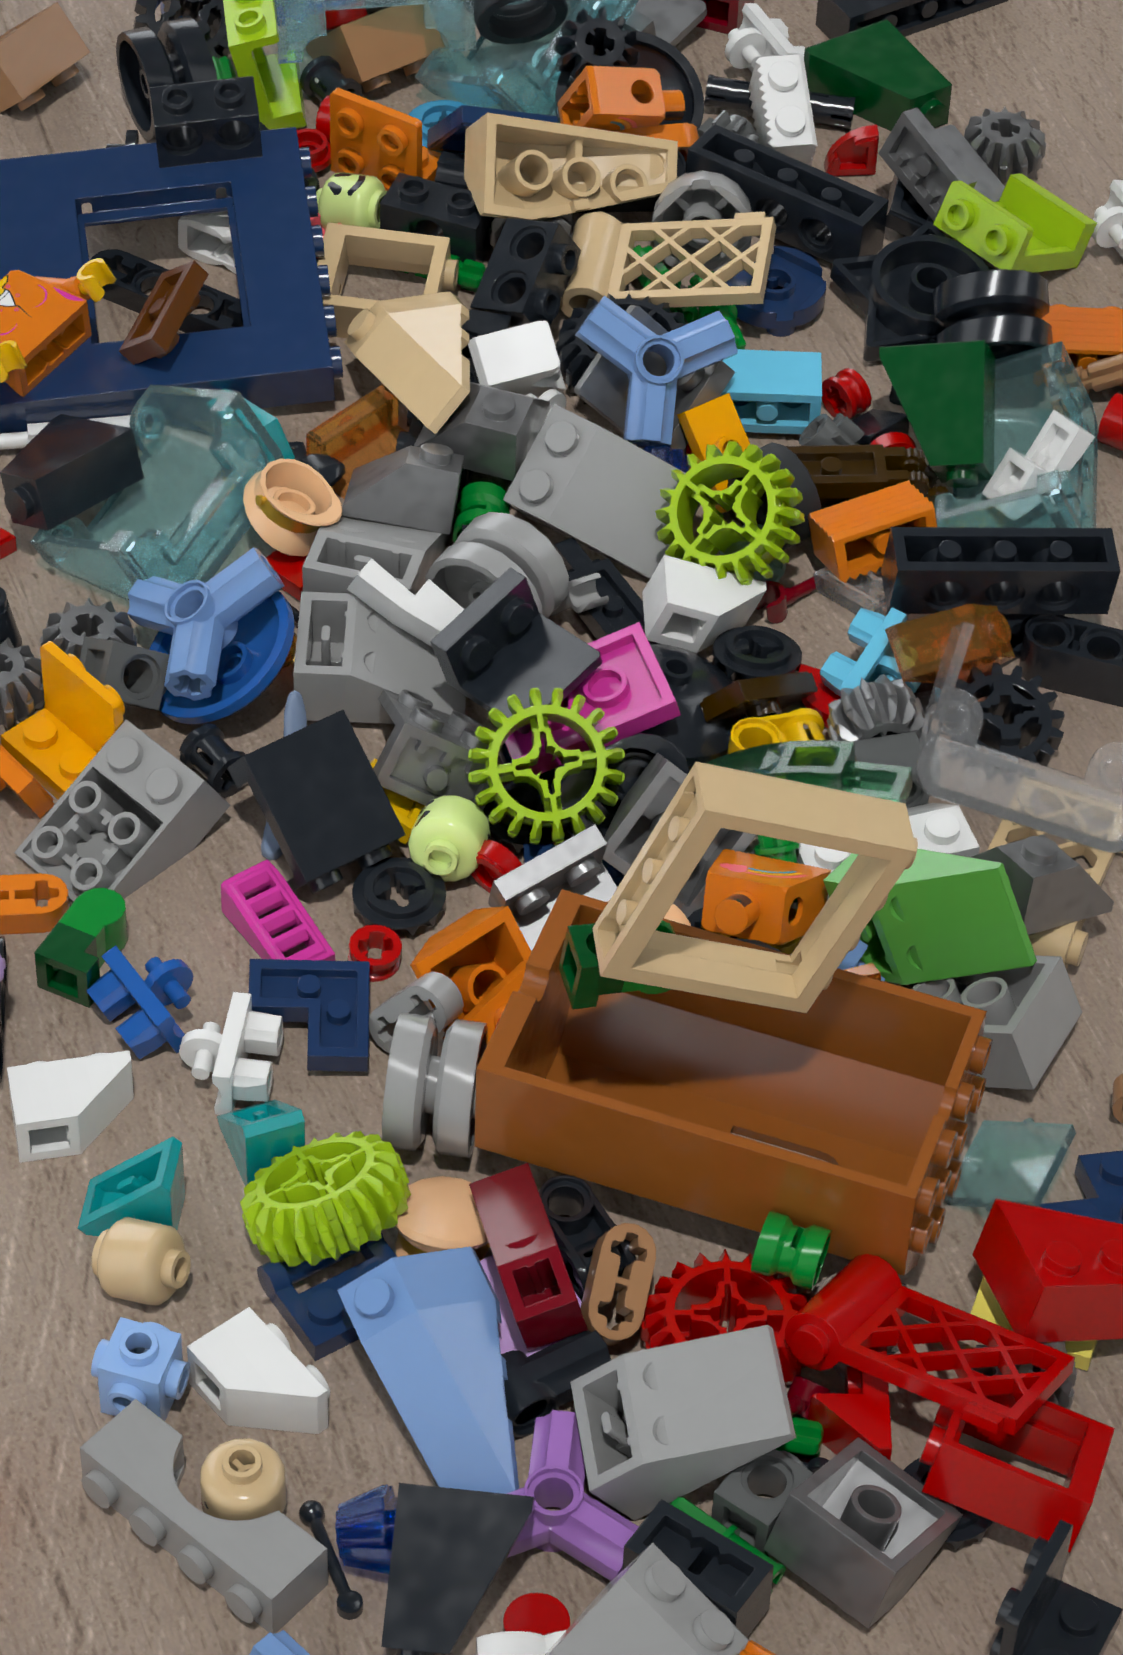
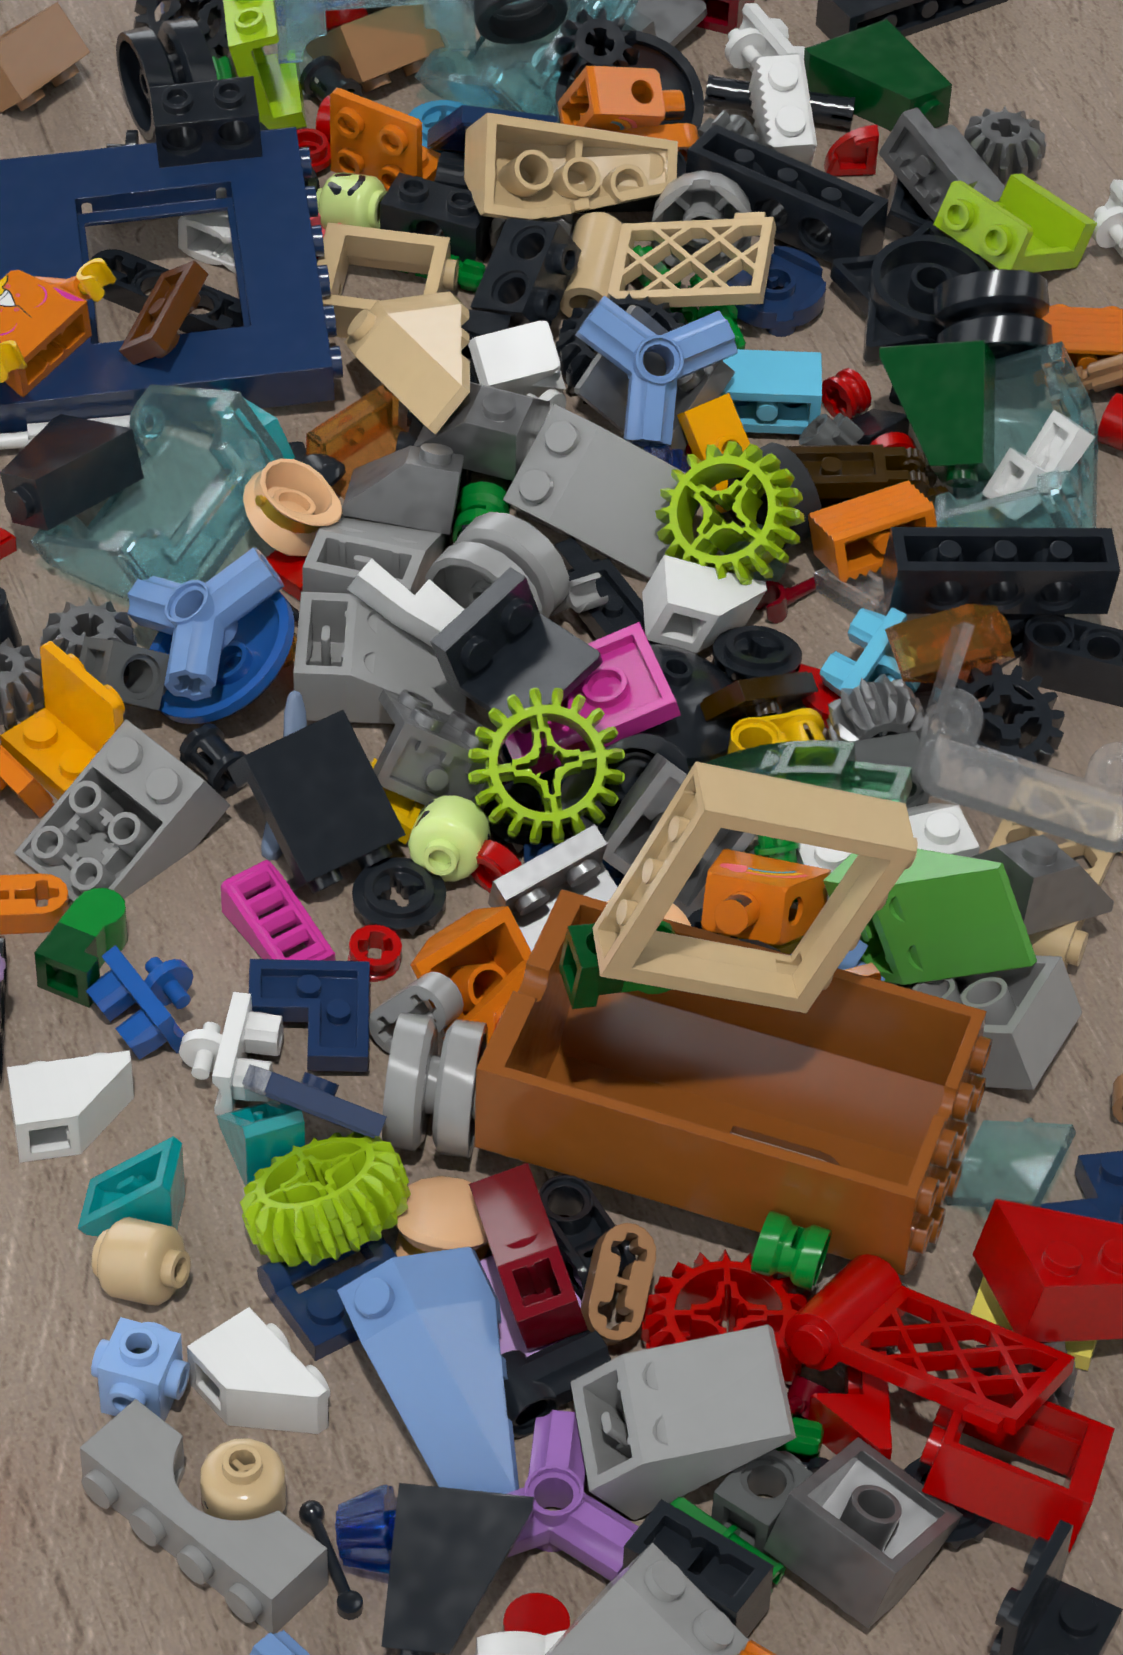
(314, 1097): none -> dark blue plate

